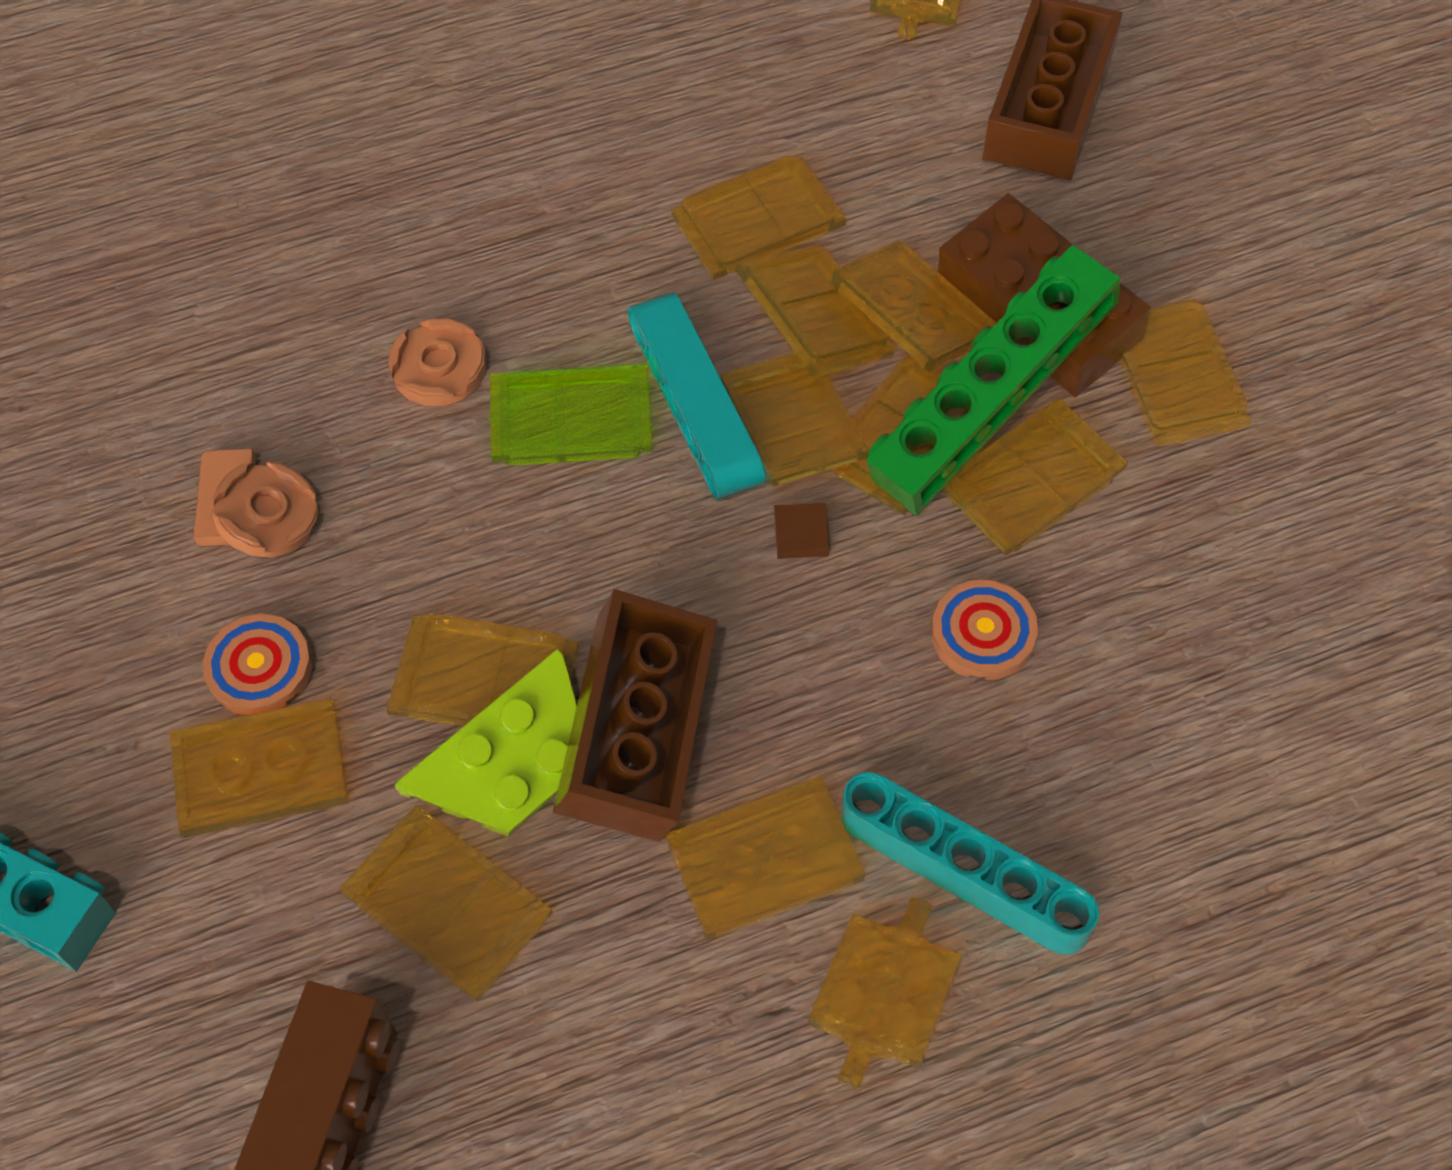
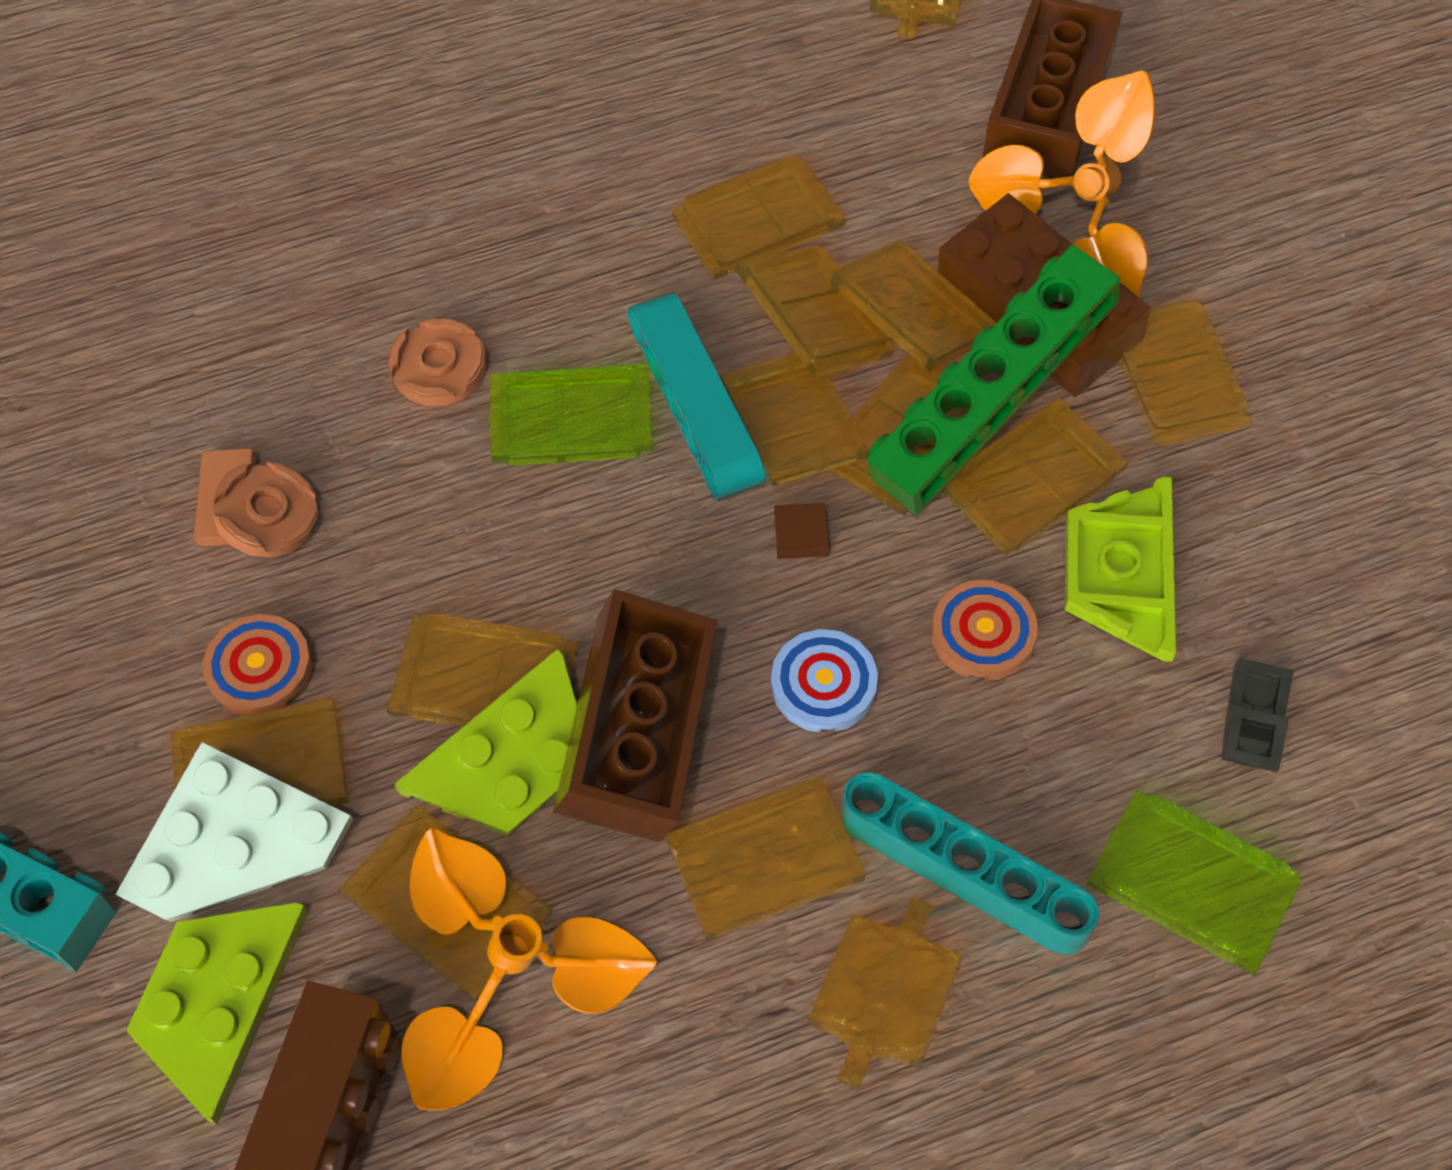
(213, 997): none -> lime wing
(229, 838): none -> light aqua plate
(594, 960): none -> light orange plant
(824, 680): none -> light blue tile
(1118, 120): none -> light orange plant
(1124, 567): none -> lime wing
(1196, 880): none -> clear neon green piece
(1256, 715): none -> pearl dark grey slope

